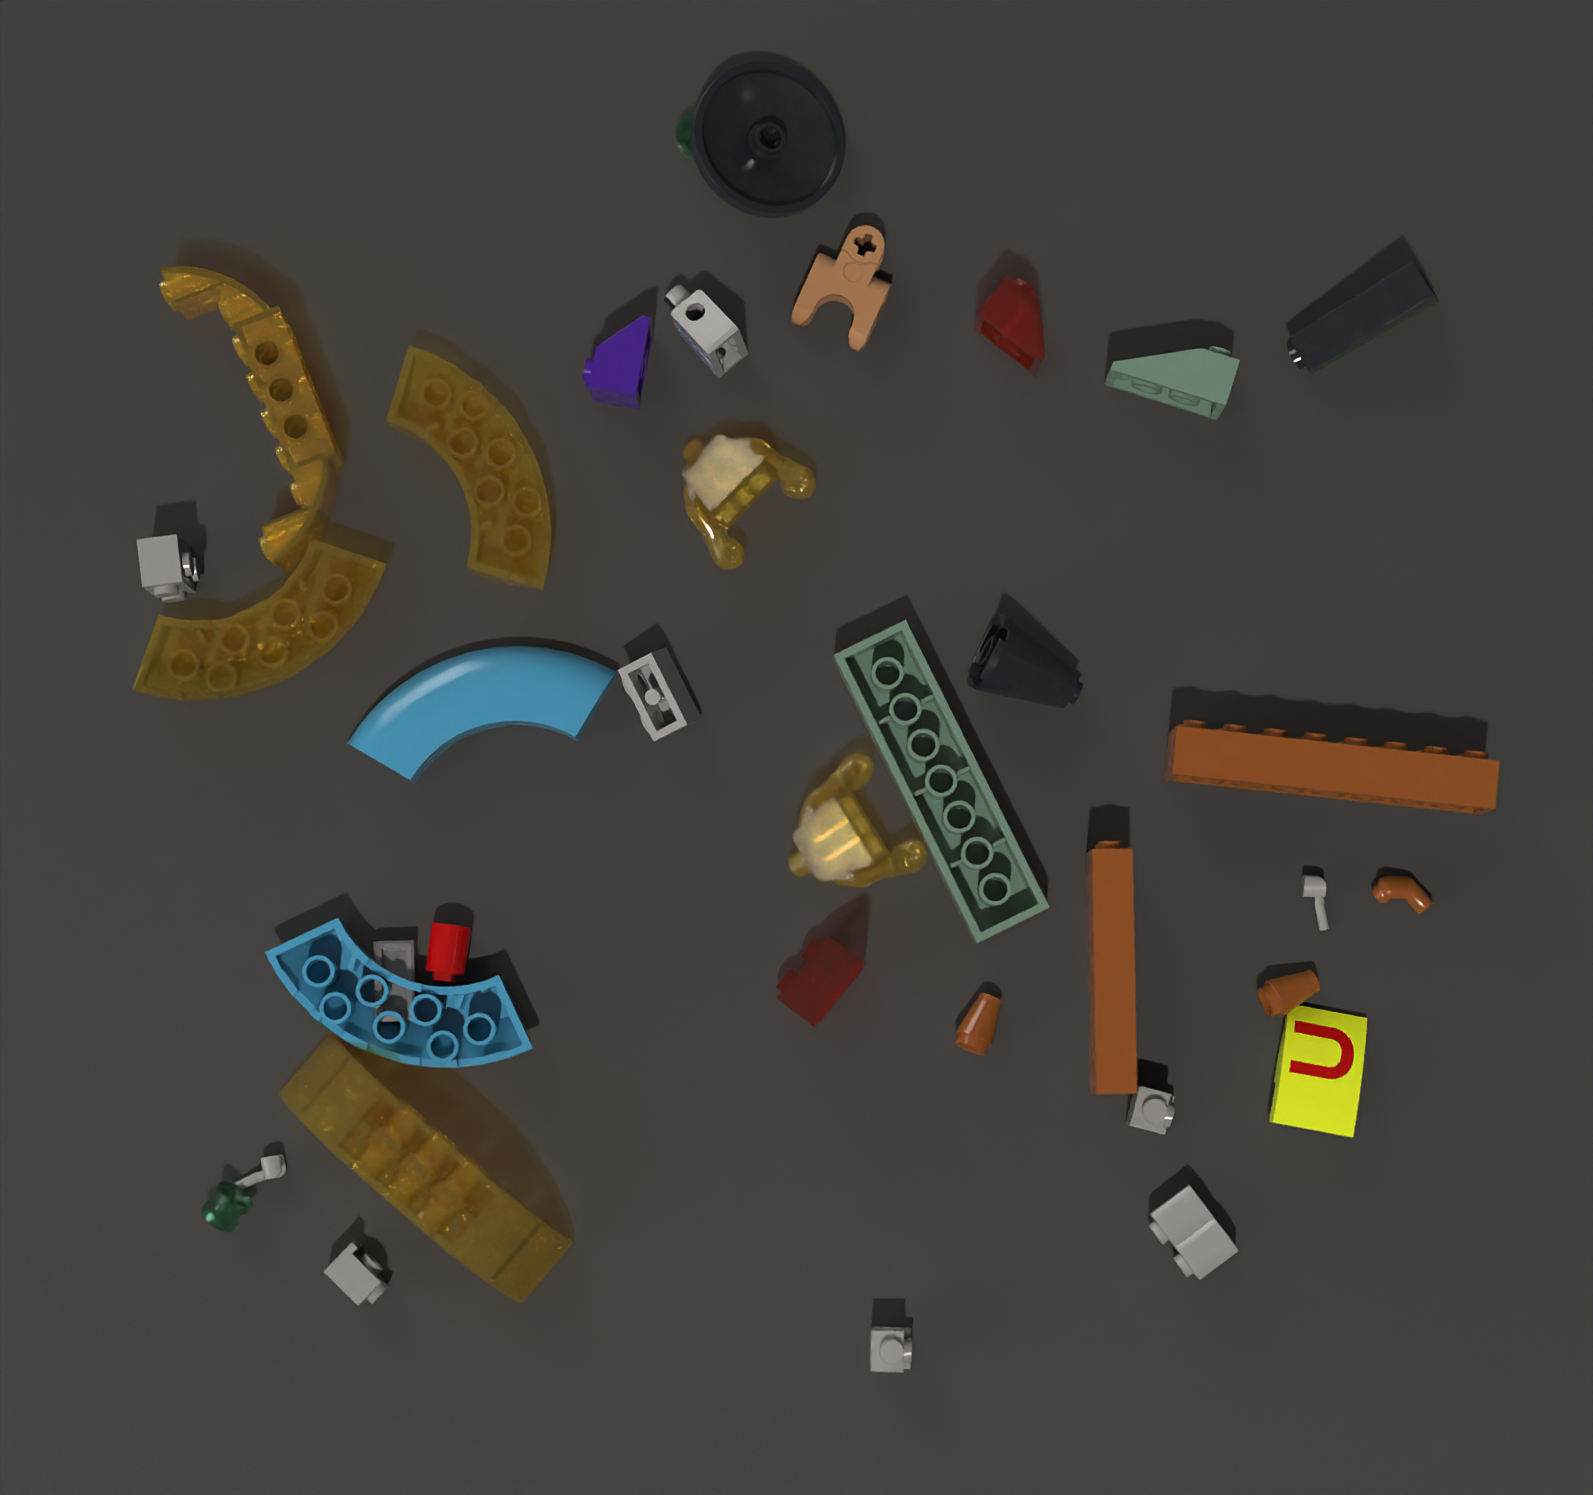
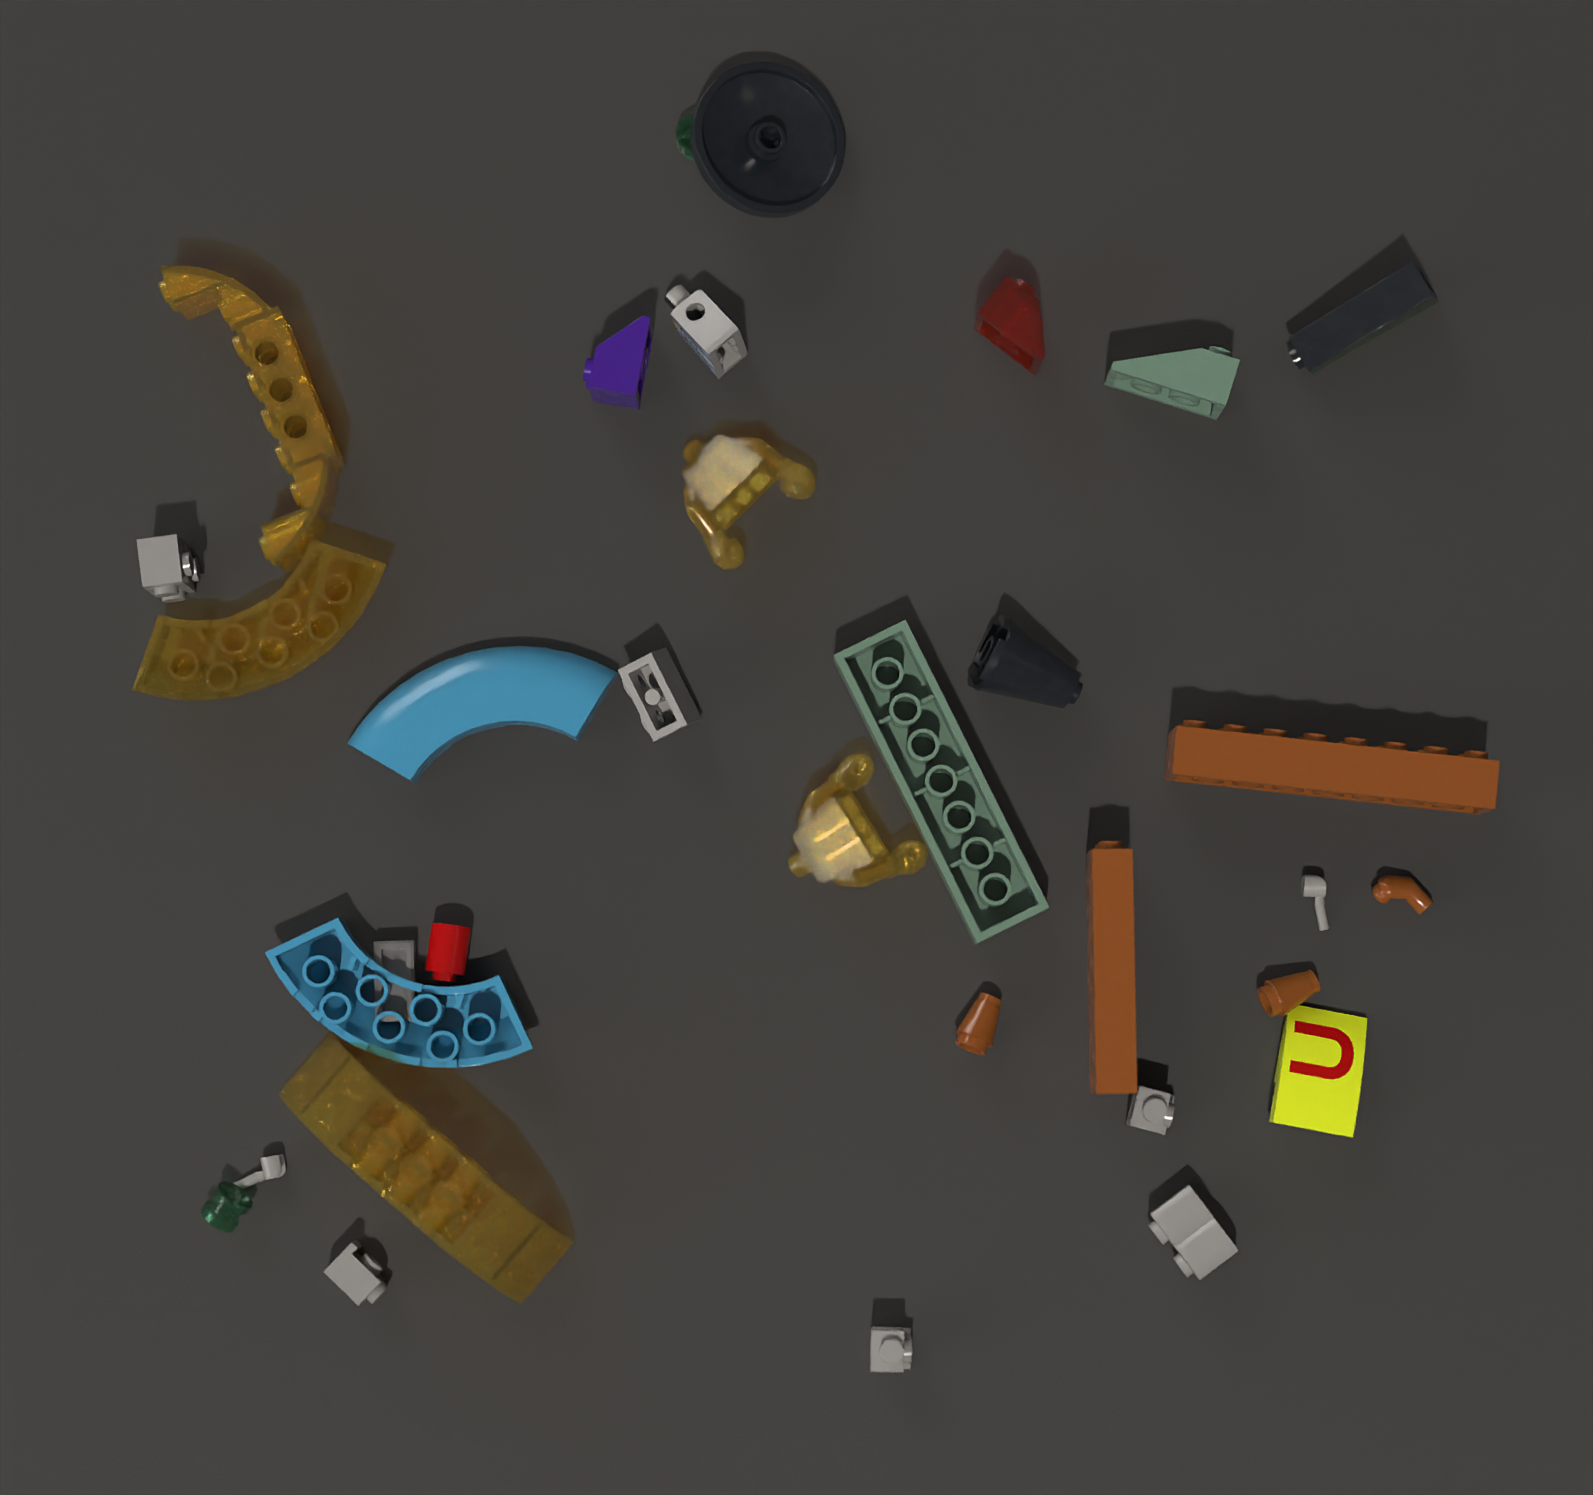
(489, 458): clear yellow brick -> none
(820, 981): clear red slope -> none
(848, 281): medium nougat piece -> none

